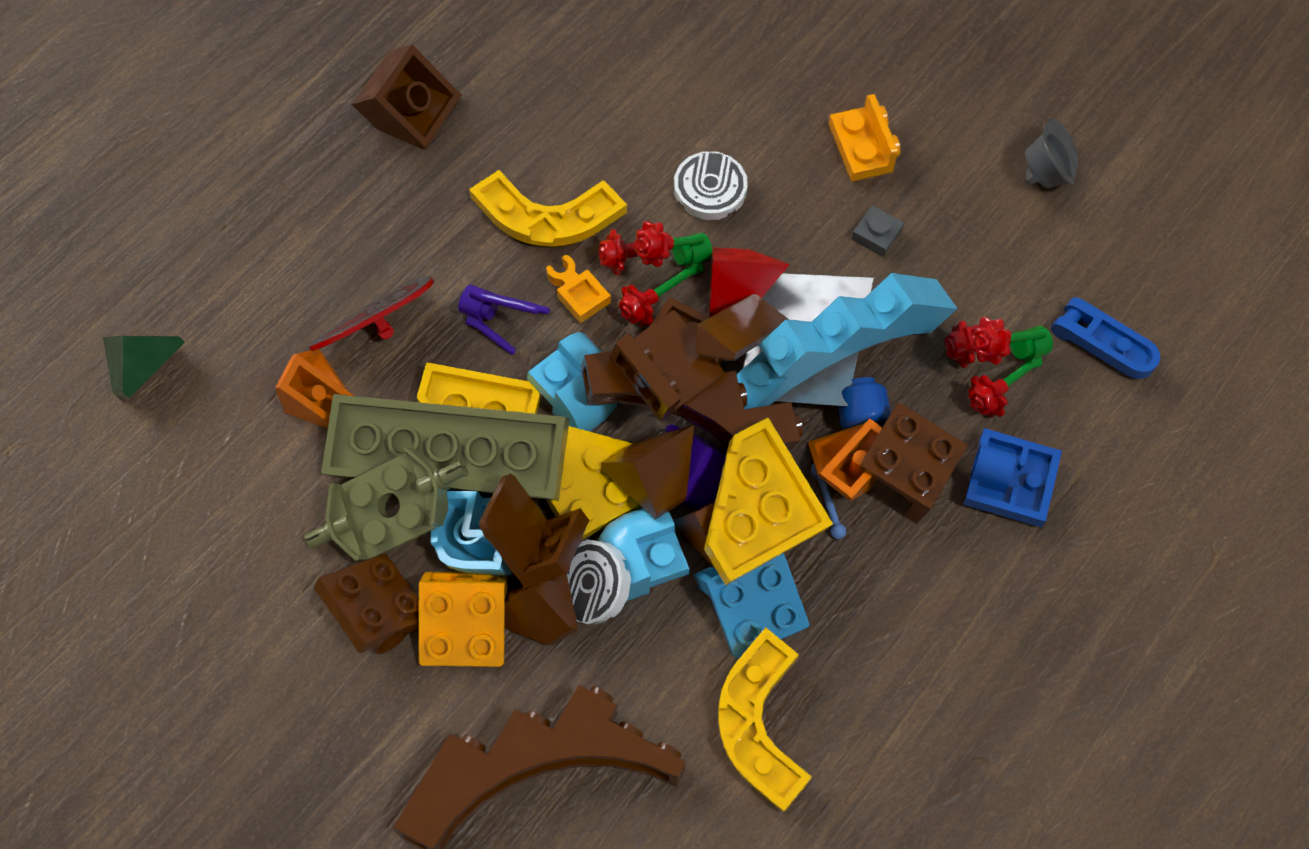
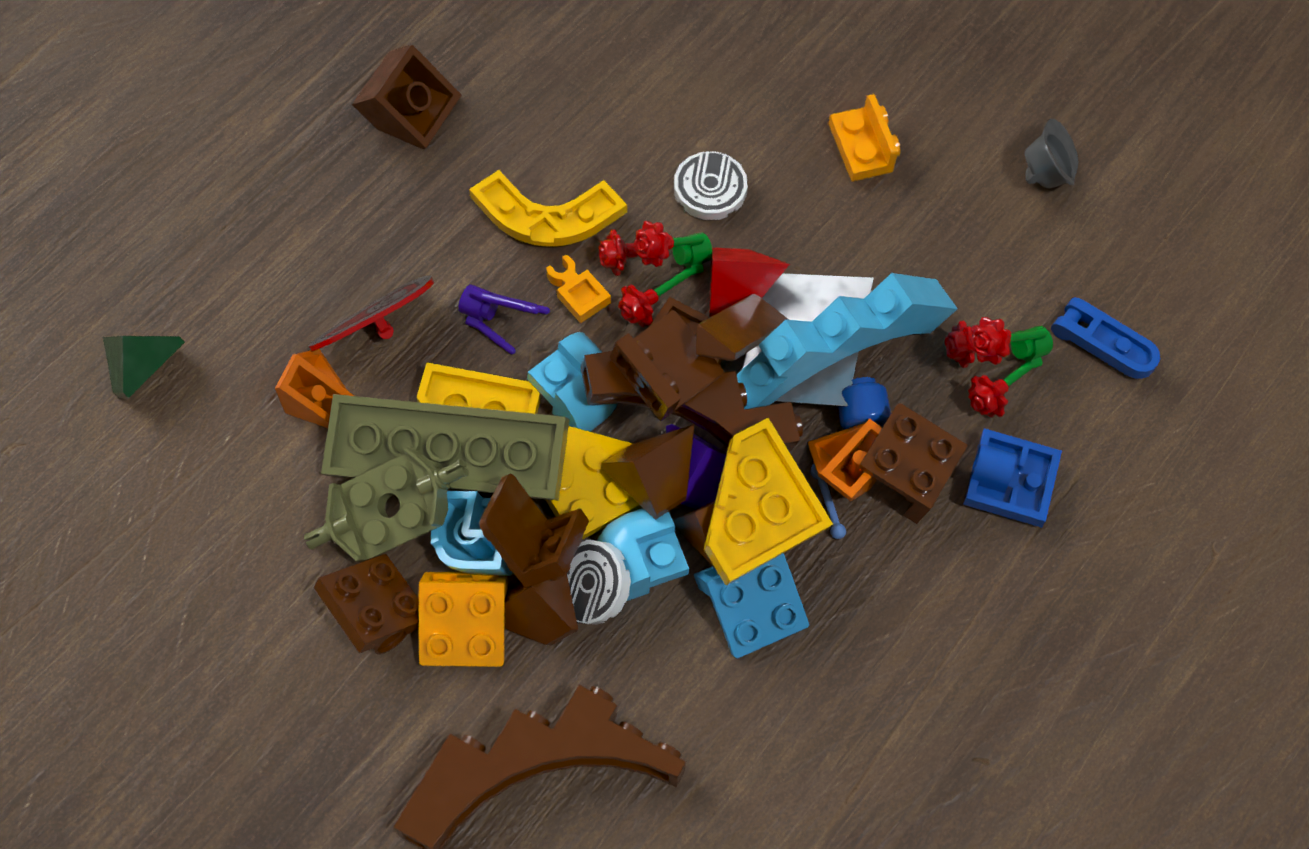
(742, 724): yellow plate -> none
(877, 231): dark grey plate -> none

